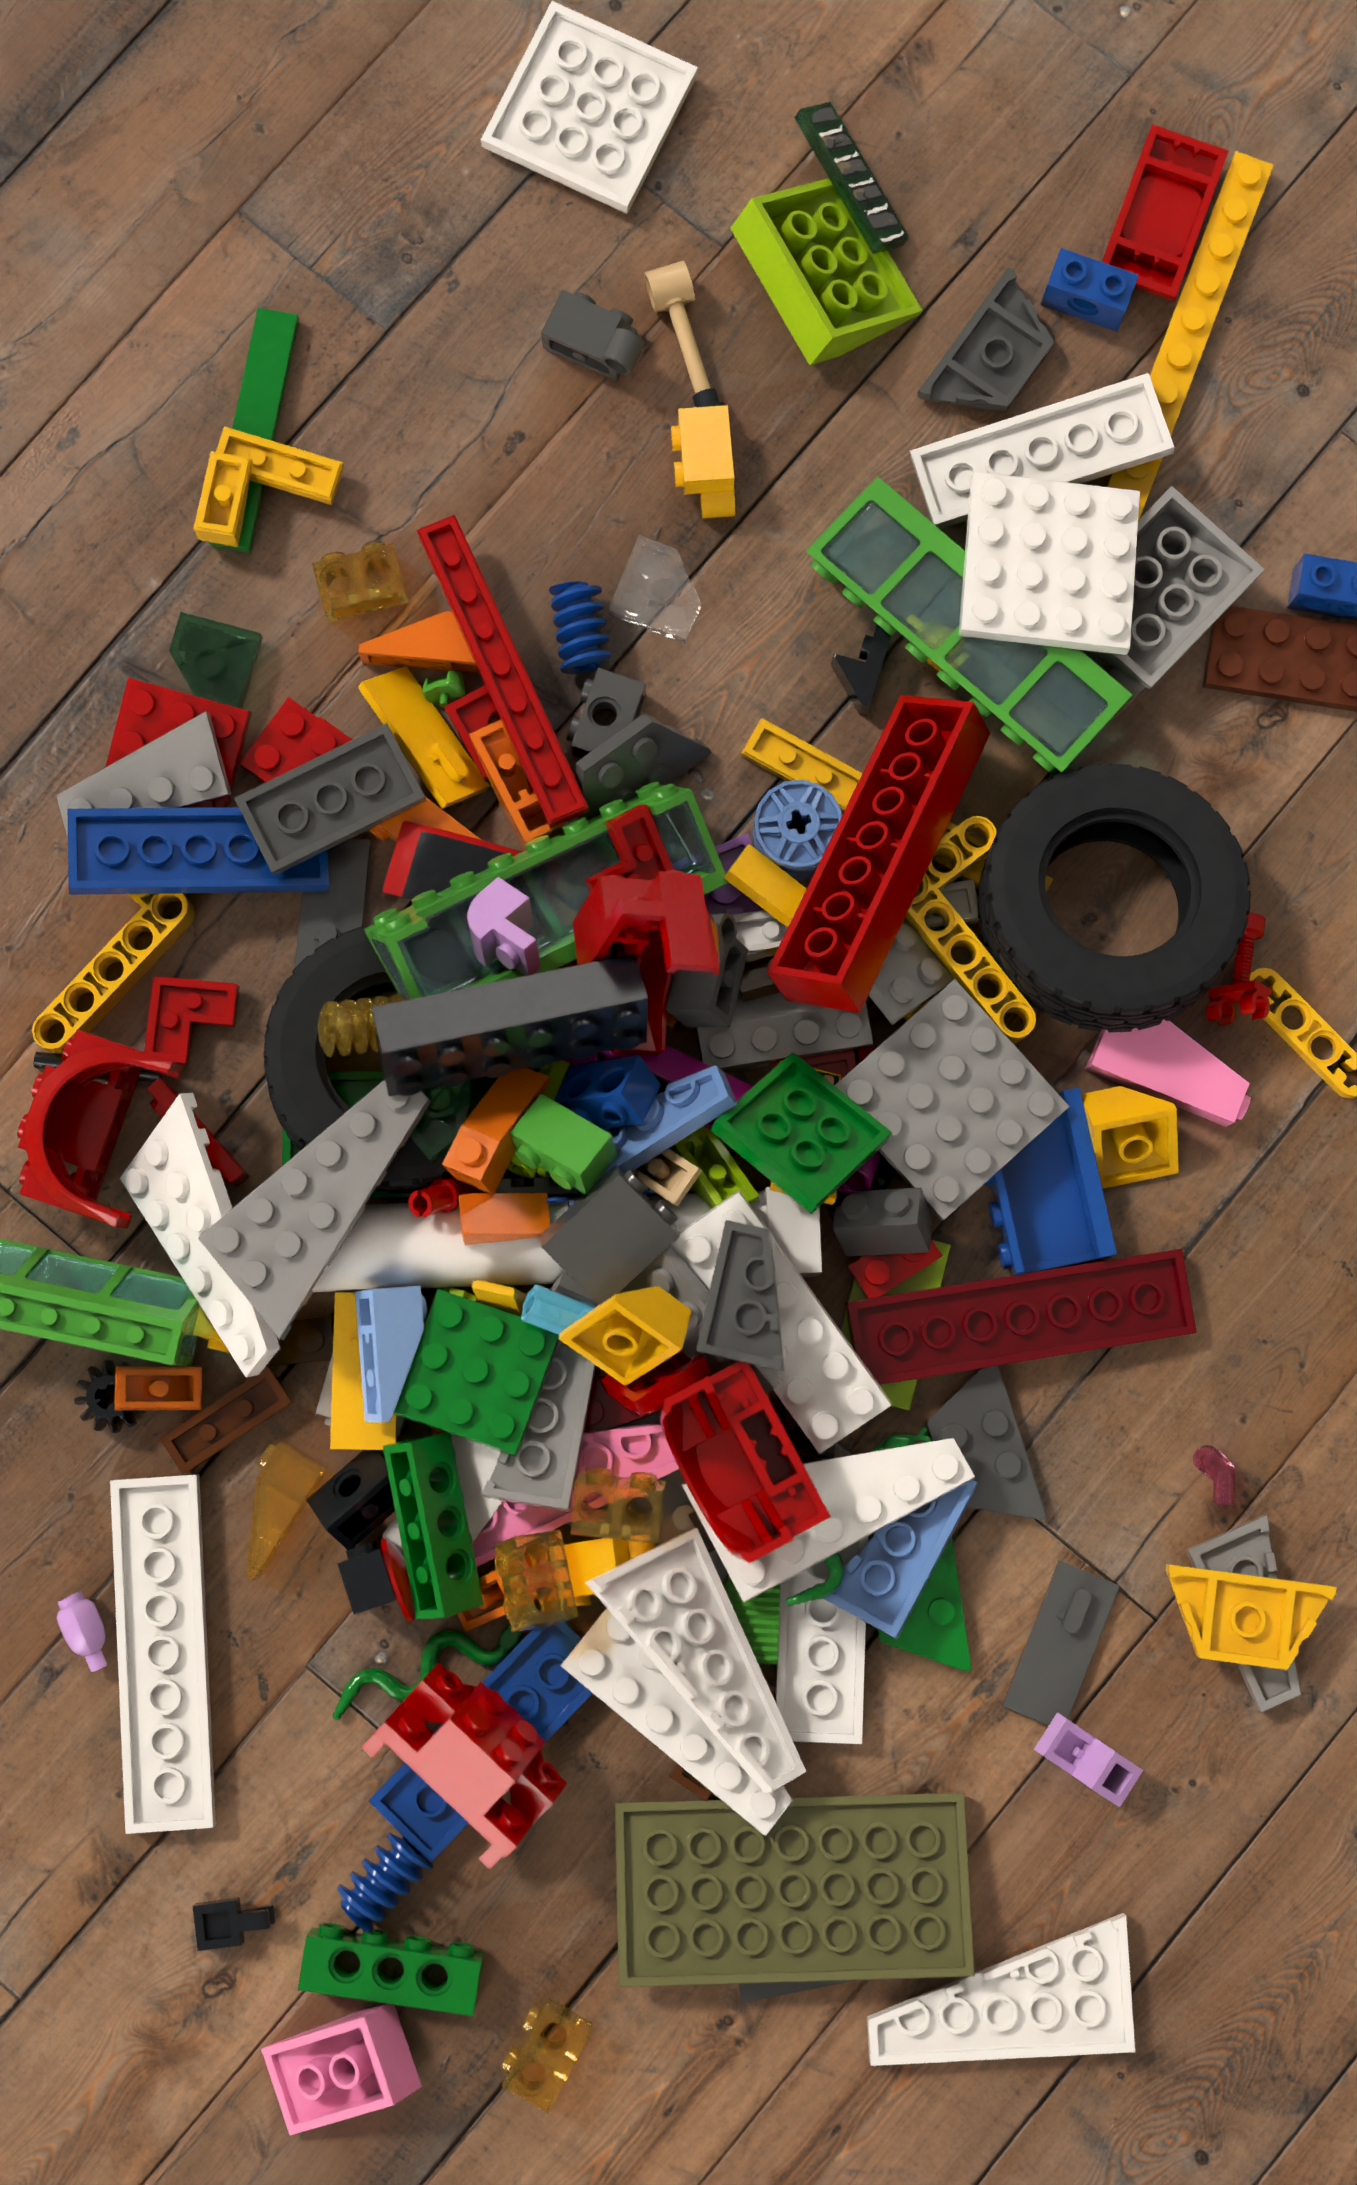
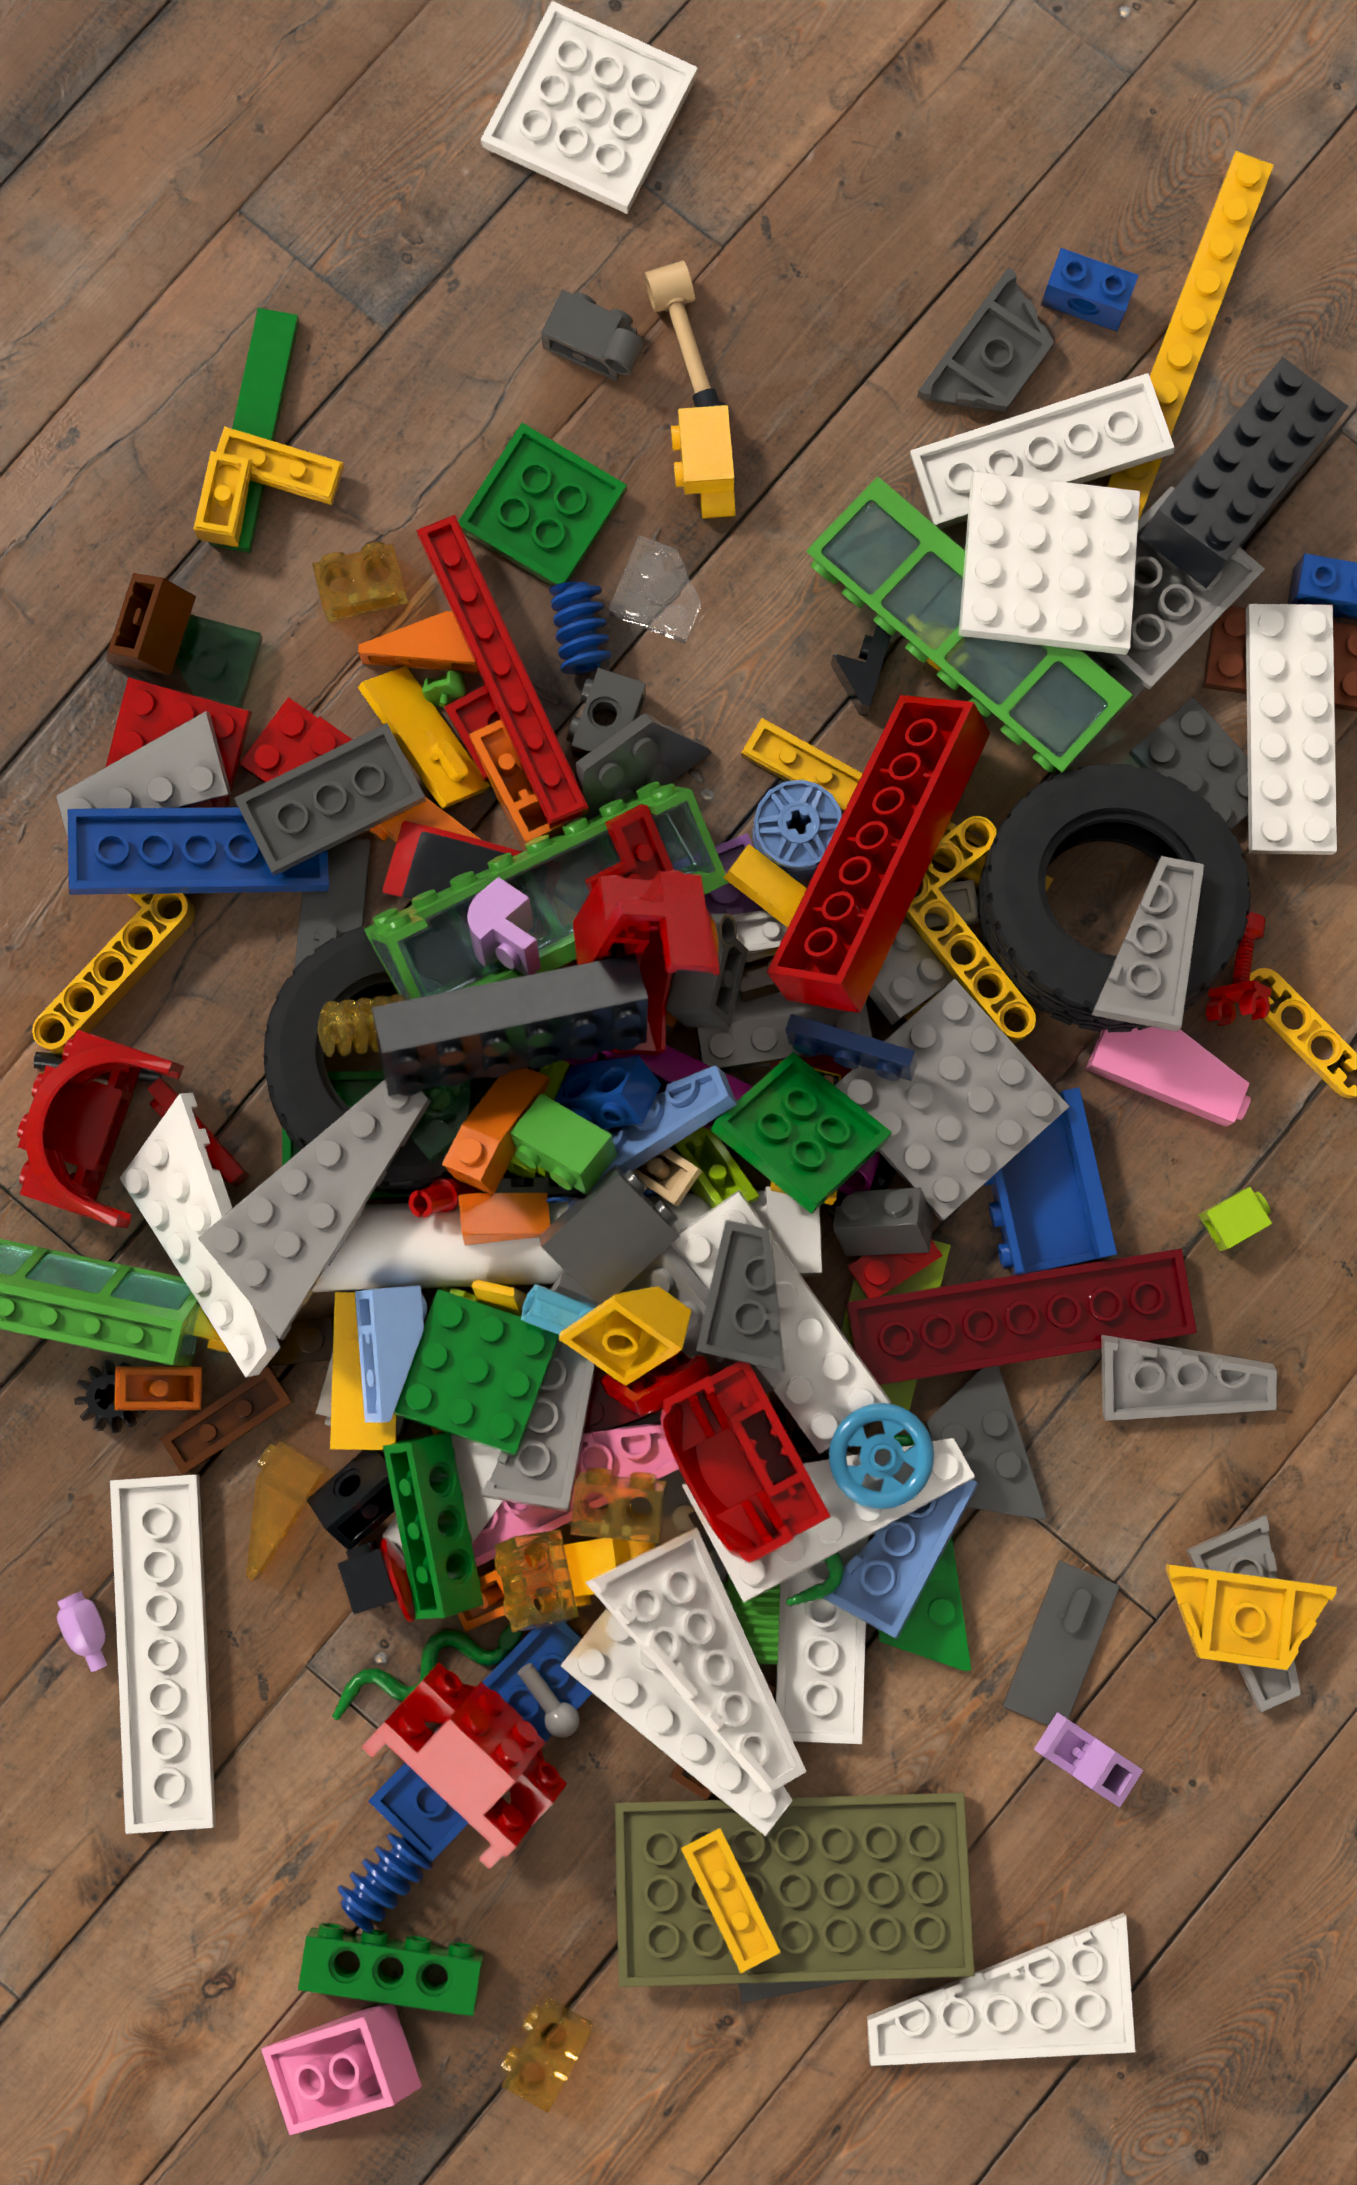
(150, 625): none -> reddish brown slope
(179, 1005): red plate -> none
(223, 1923): black plate -> none
(542, 506): none -> green plate
(560, 1717): none -> light grey bar
(730, 1900): none -> yellow plate
(822, 270): lime slope -> none
(851, 177): clear green tile -> none
(851, 1049): none -> dark blue plate
(851, 1433): none -> dark azure plate
(1131, 1135): yellow slope -> none
(1155, 957): none -> light grey wing
(1164, 210): red slope -> none
(1174, 1381): none -> light grey wing
(1202, 756): none -> dark grey plate
(1219, 1470): clear pink arm -> none
(1236, 1218): none -> lime brick
(1243, 472): none -> black brick
(1290, 729): none -> white plate

